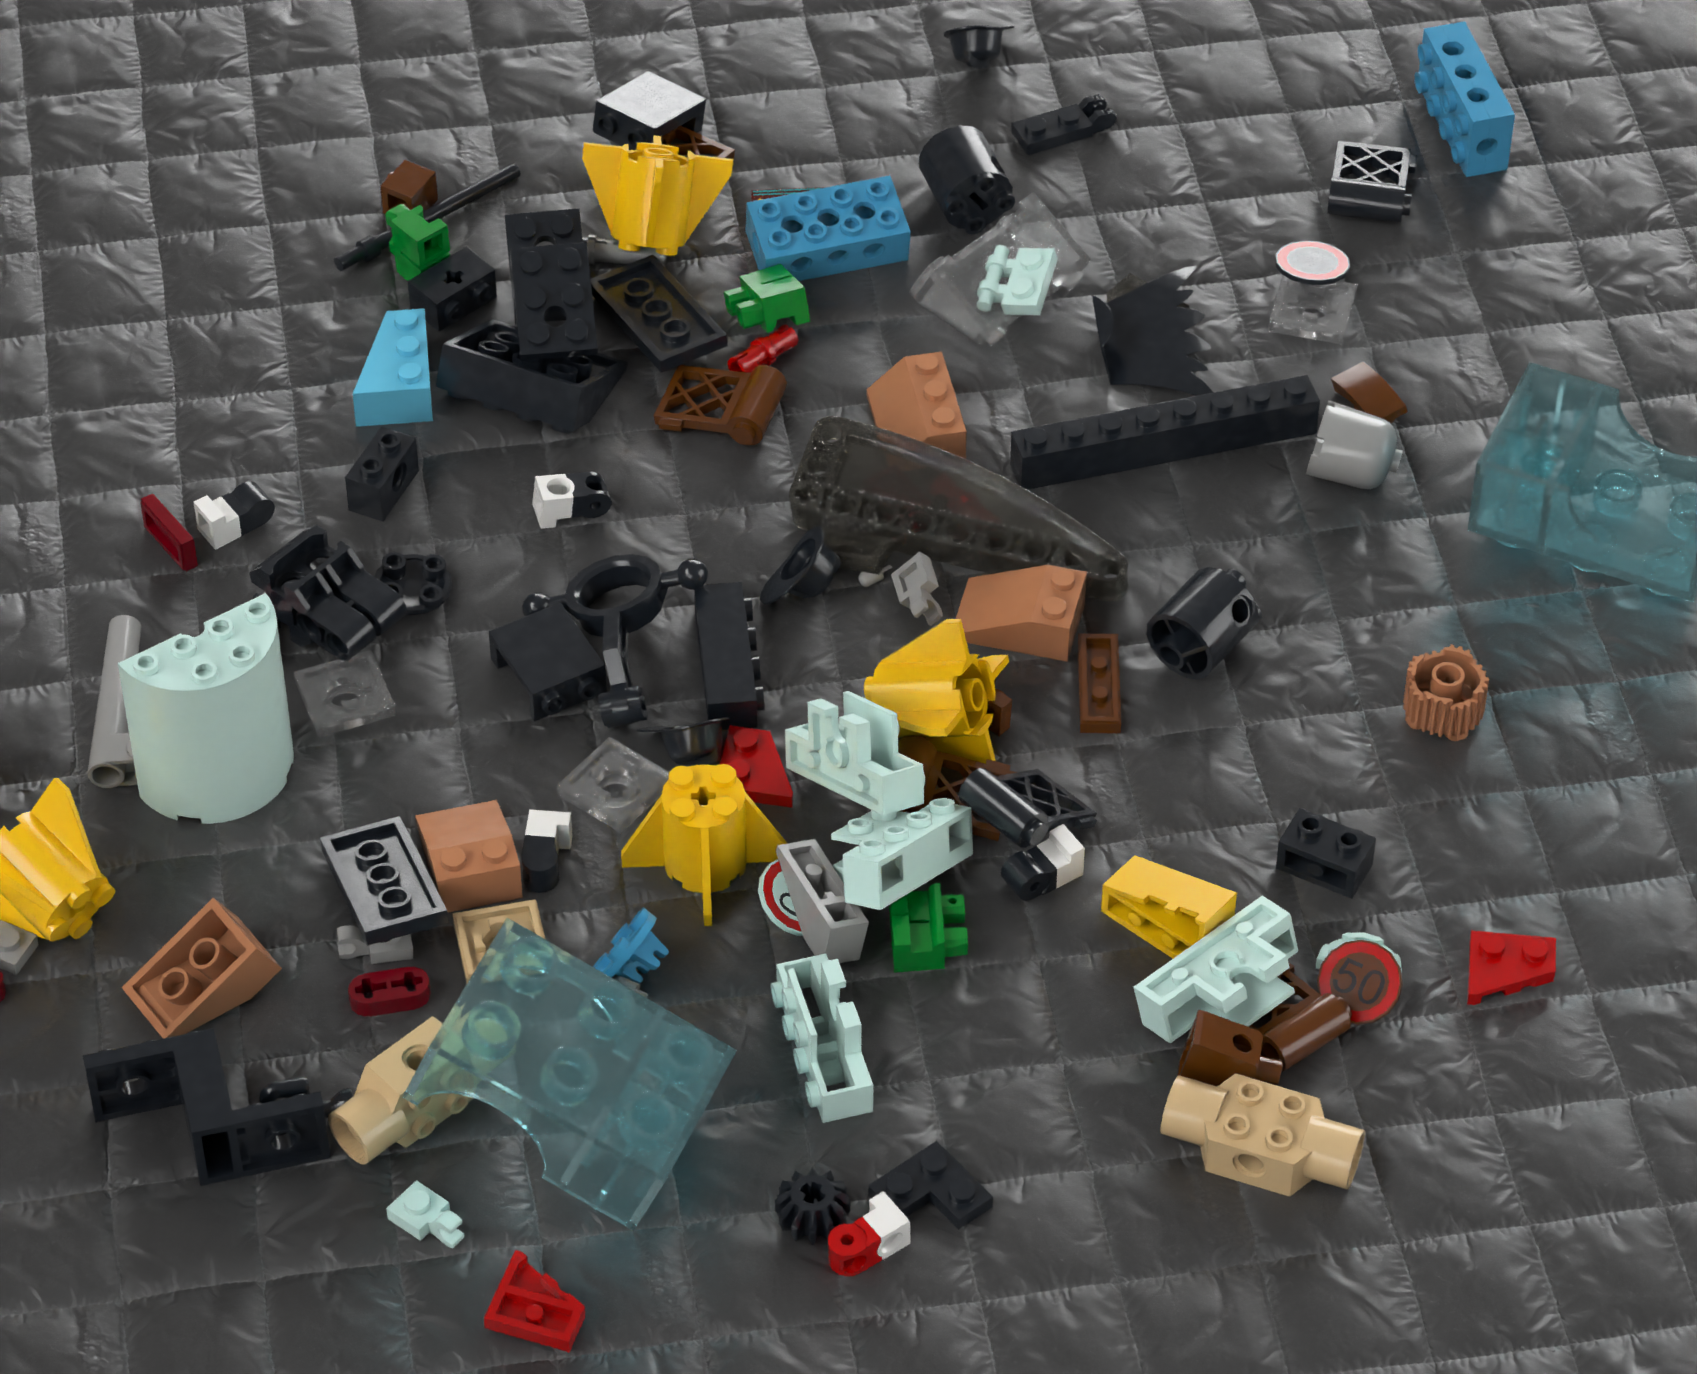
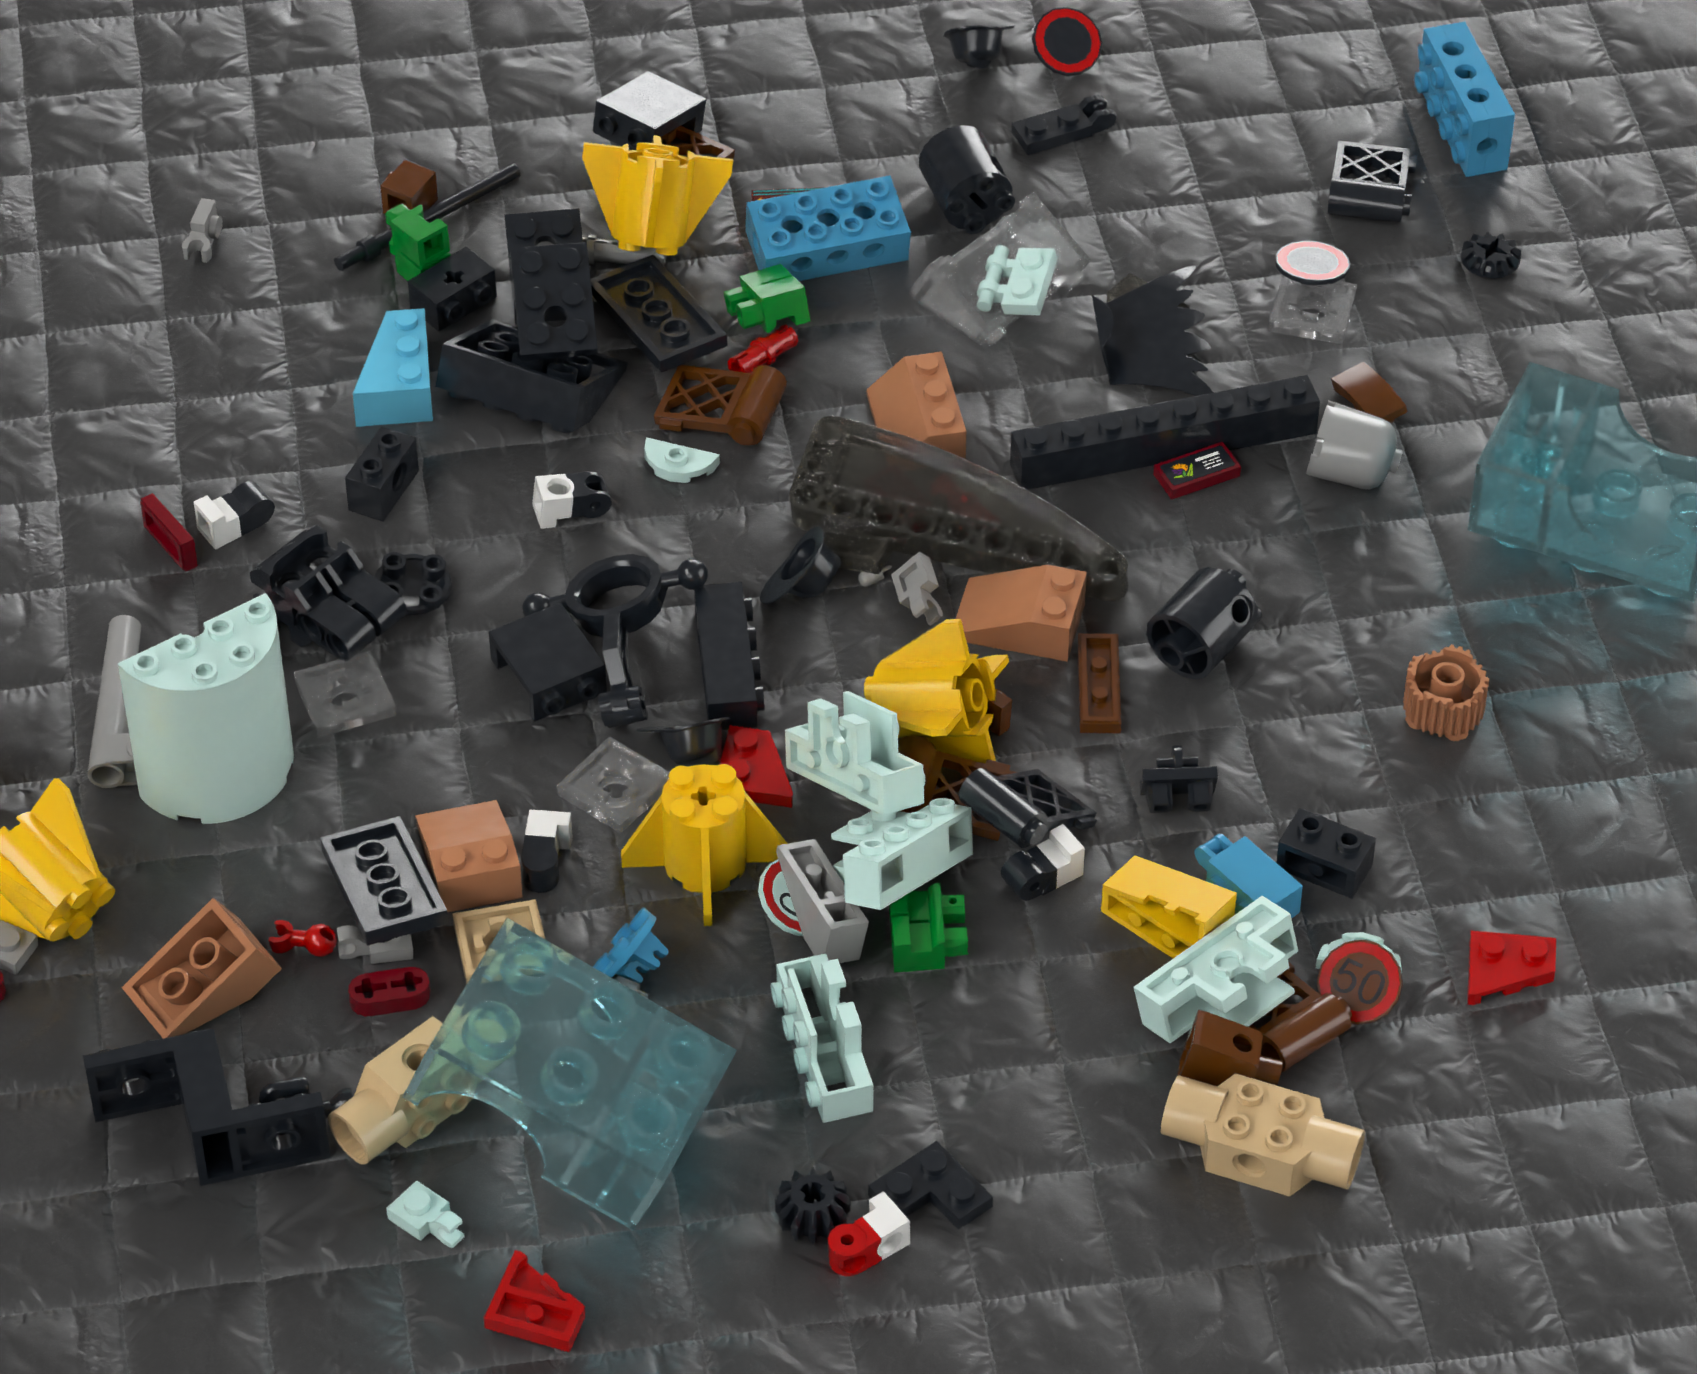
(204, 228): none -> light grey plate
(318, 939): none -> red arm
(678, 462): none -> light aqua plate
(1067, 41): none -> piece
(1178, 776): none -> black hips
(1197, 470): none -> tile
(1248, 872): none -> dark azure brick
(1498, 264): none -> black gear

